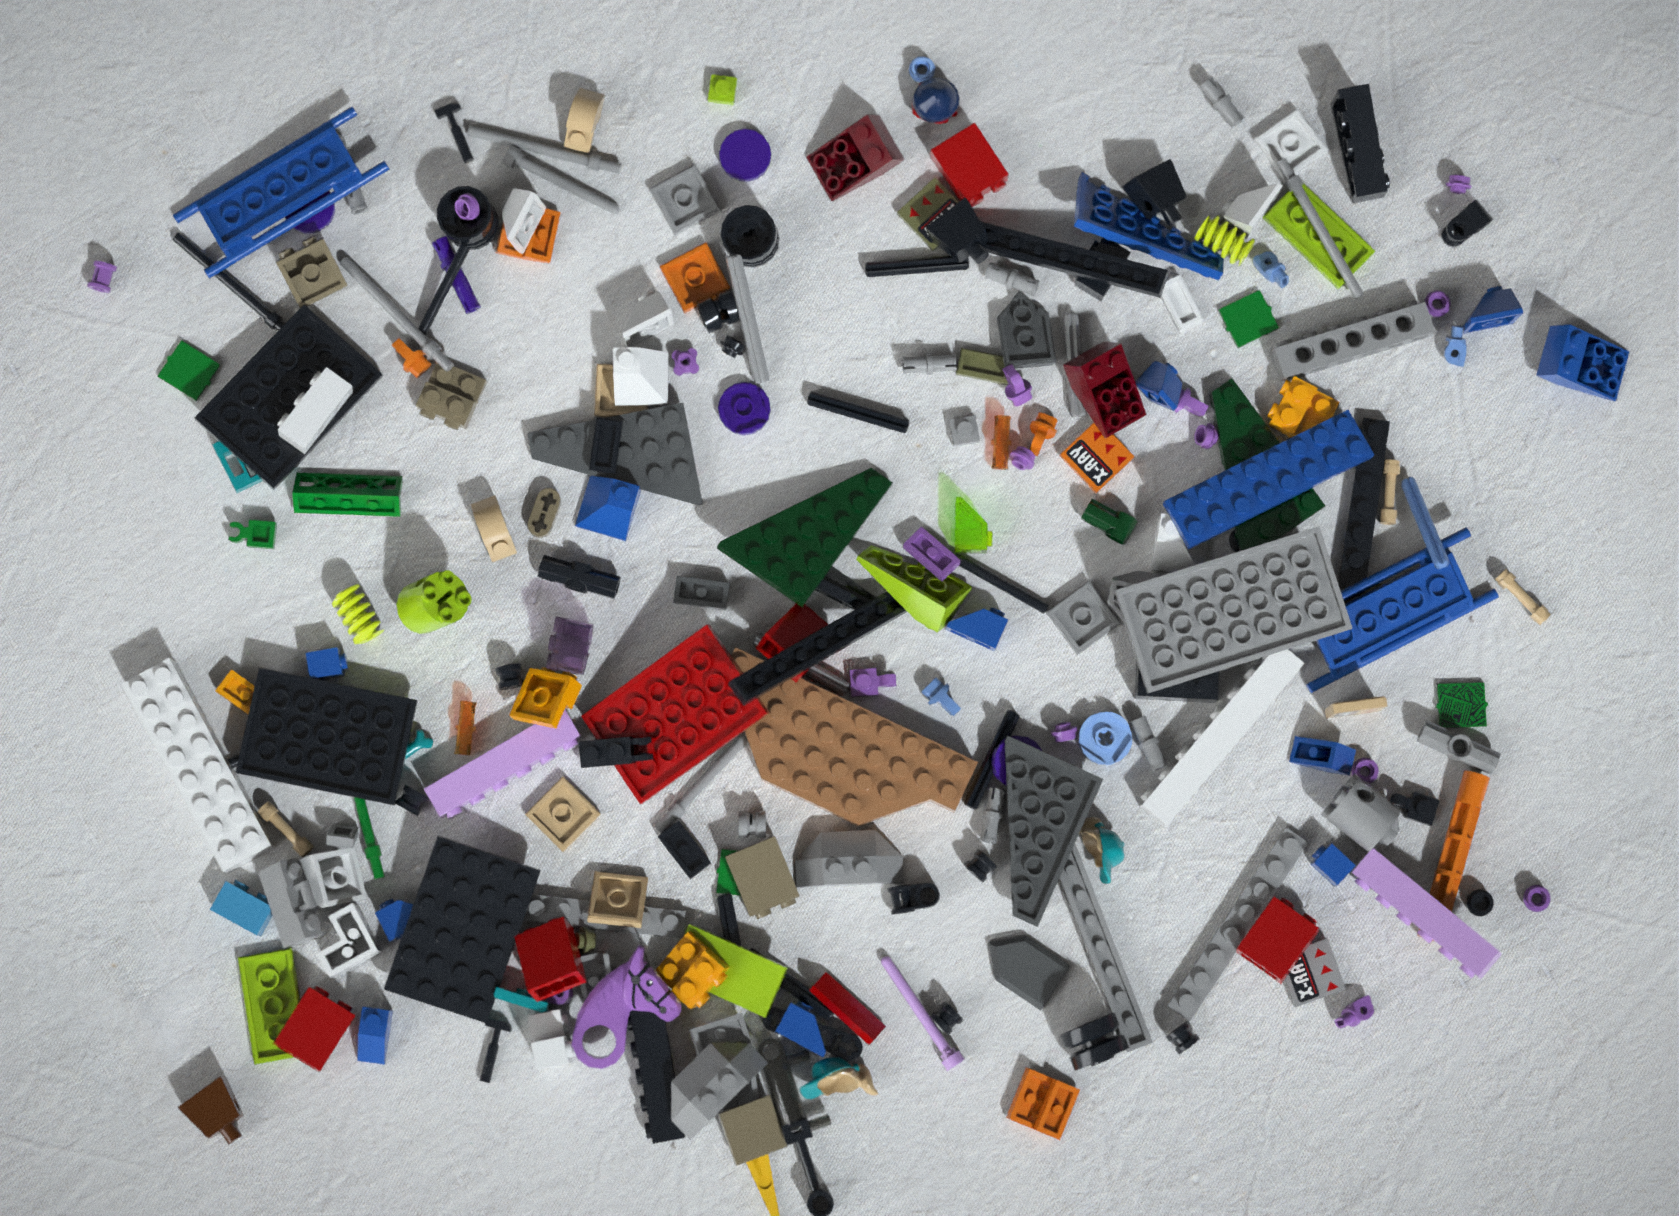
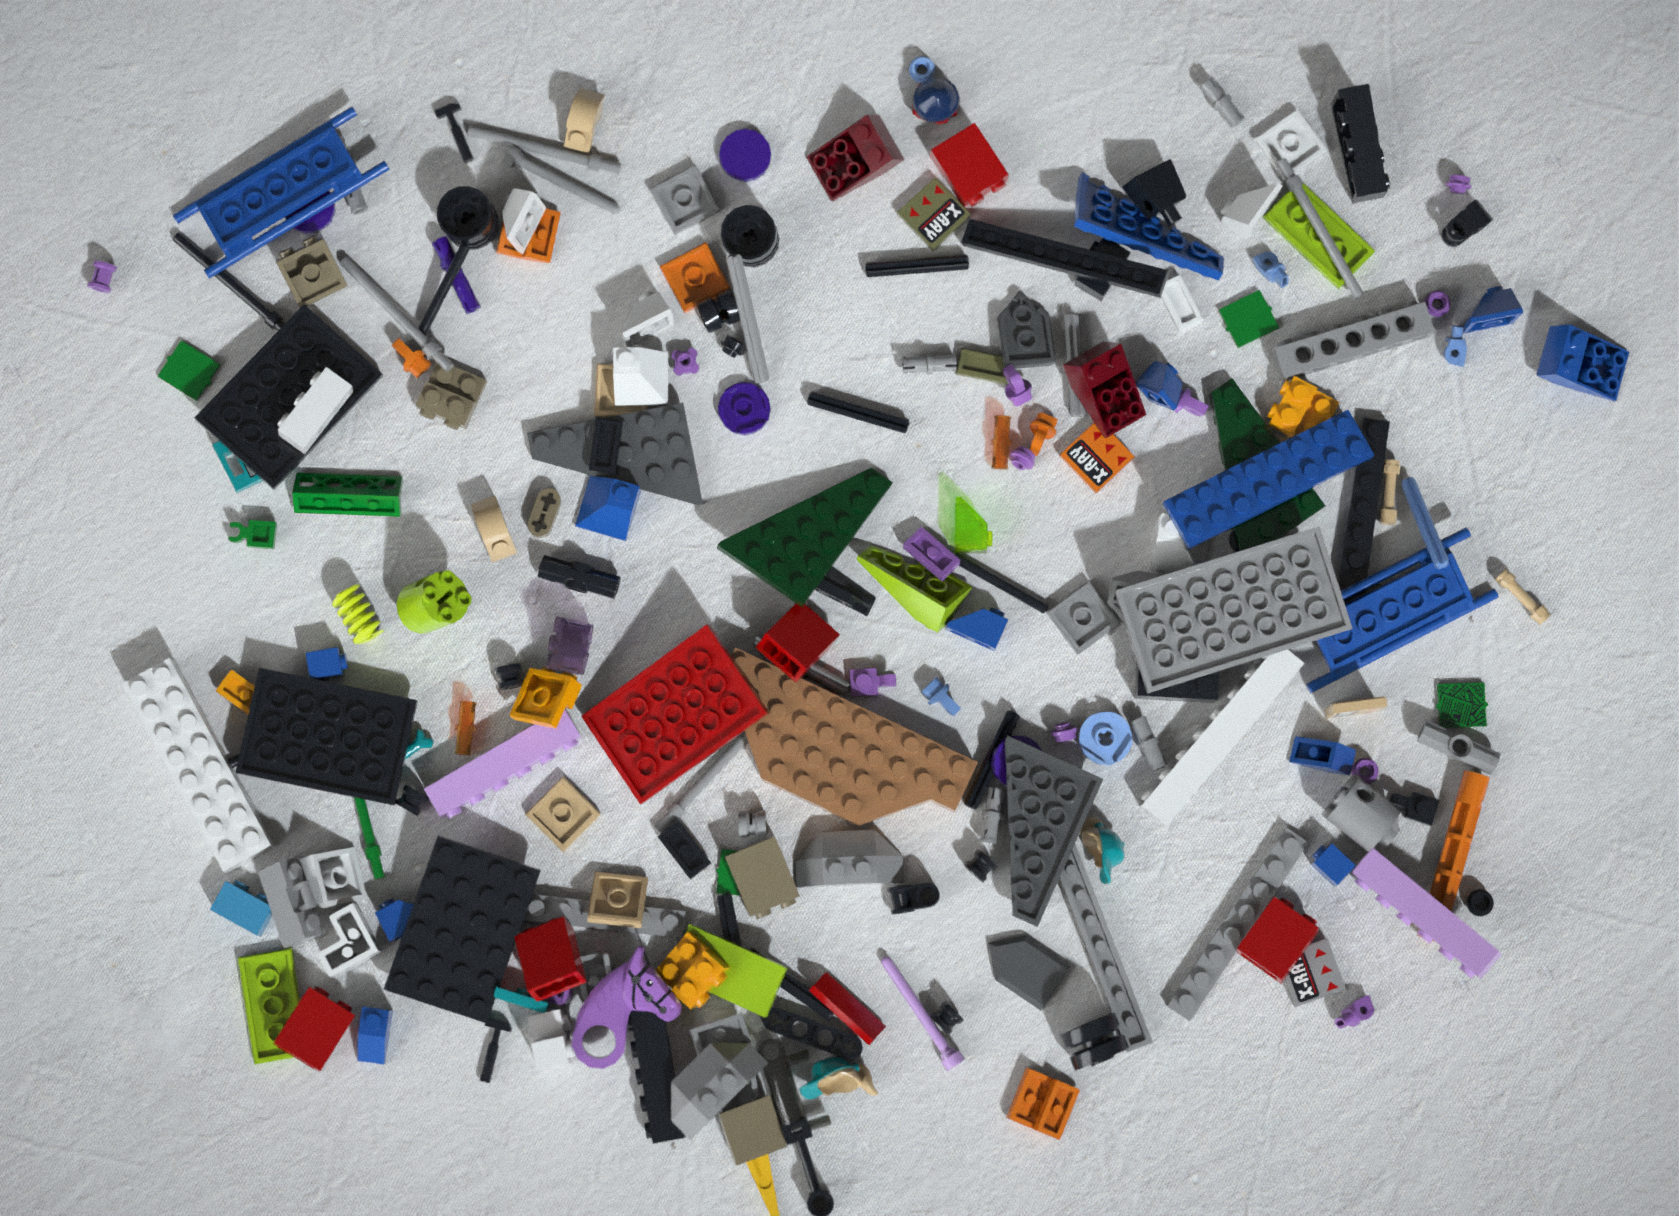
(214, 1110): reddish brown torso -> none
(270, 813): tan bar -> none
(342, 836): light grey plate -> none
(467, 207): medium lavender plate -> none
(586, 940): olive plate -> none
(612, 751): black hinge -> none
(701, 593): dark grey plate -> none
(722, 89): lime plate -> none
(801, 1028): blue slope -> none
(815, 648): black tile -> none
(960, 233): black torso -> none
(964, 431): light grey plate -> none
(1012, 279): light grey pin -> none
(1115, 524): dark green piece -> none
(1182, 1037): black wheel -> none
(1206, 436): medium lavender plate -> none
(1224, 240): neon yellow piece -> none
(1542, 892): medium lavender plate -> none

